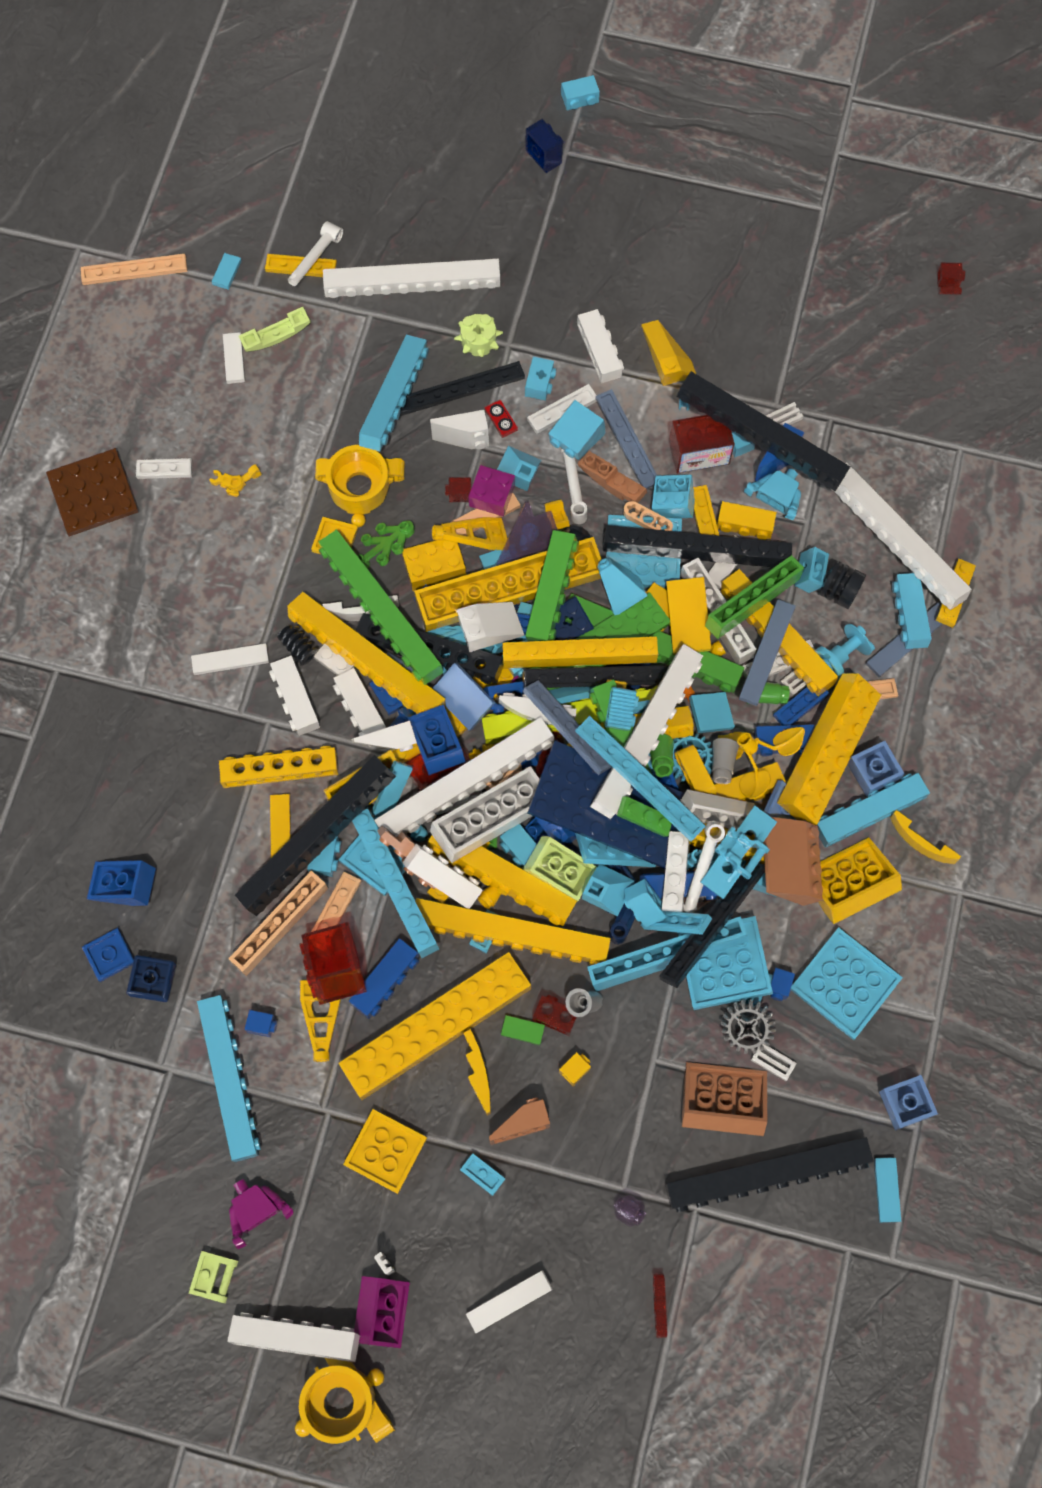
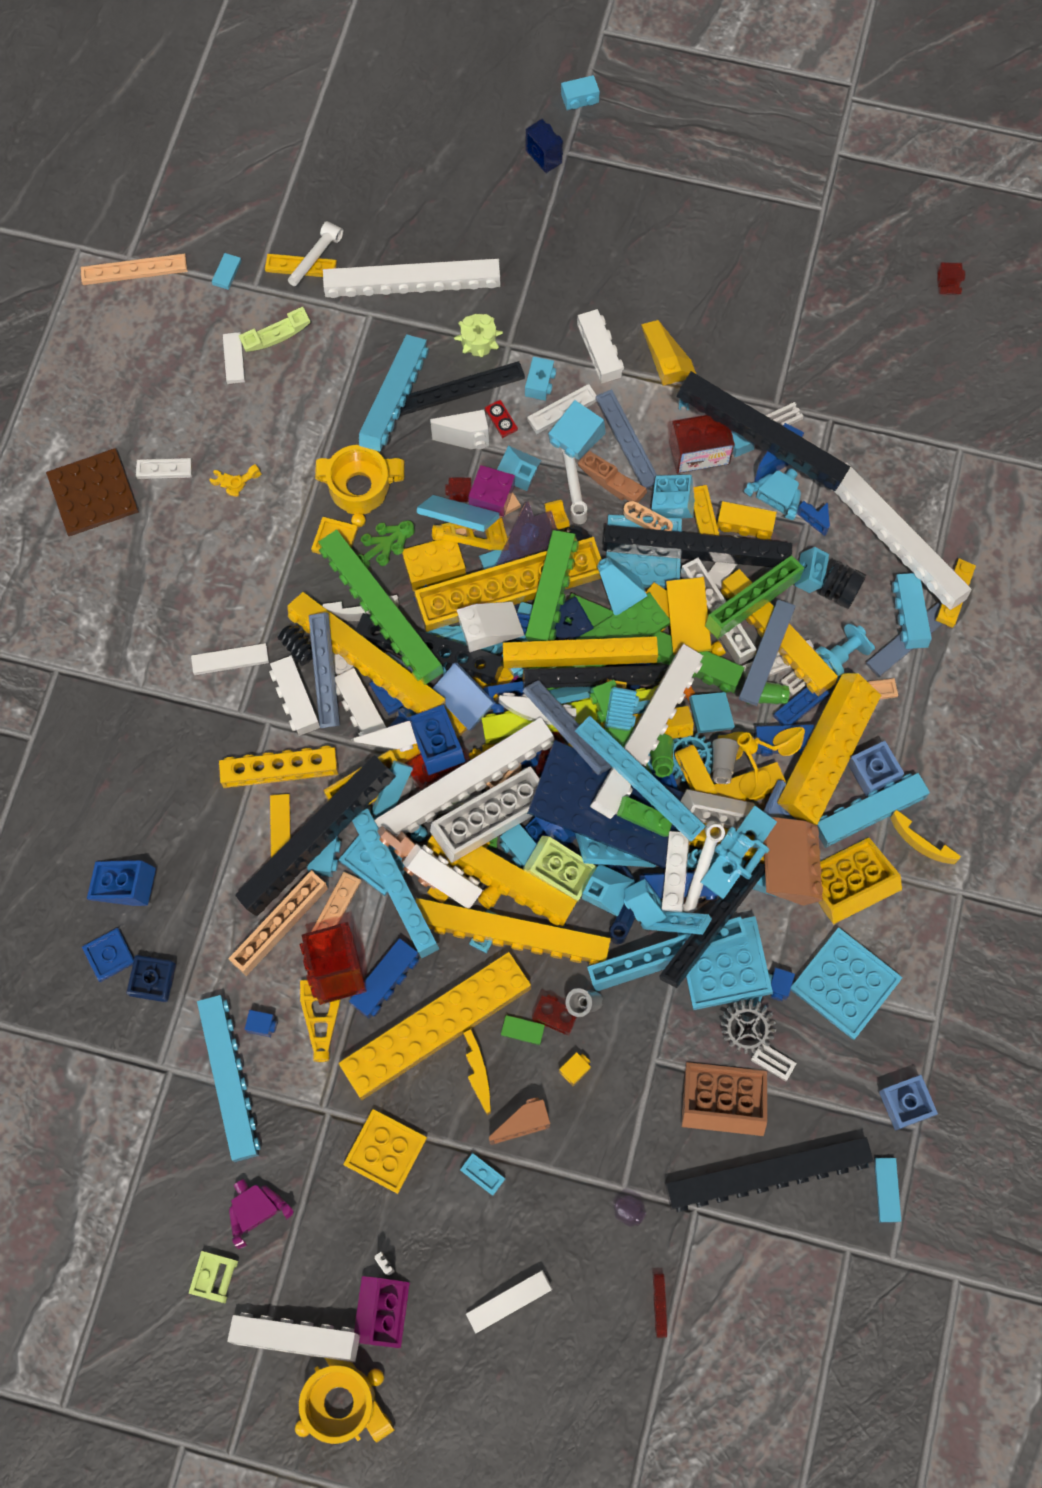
(324, 670): none -> sand blue tile
(458, 513): none -> medium azure tile
(818, 520): none -> blue slope

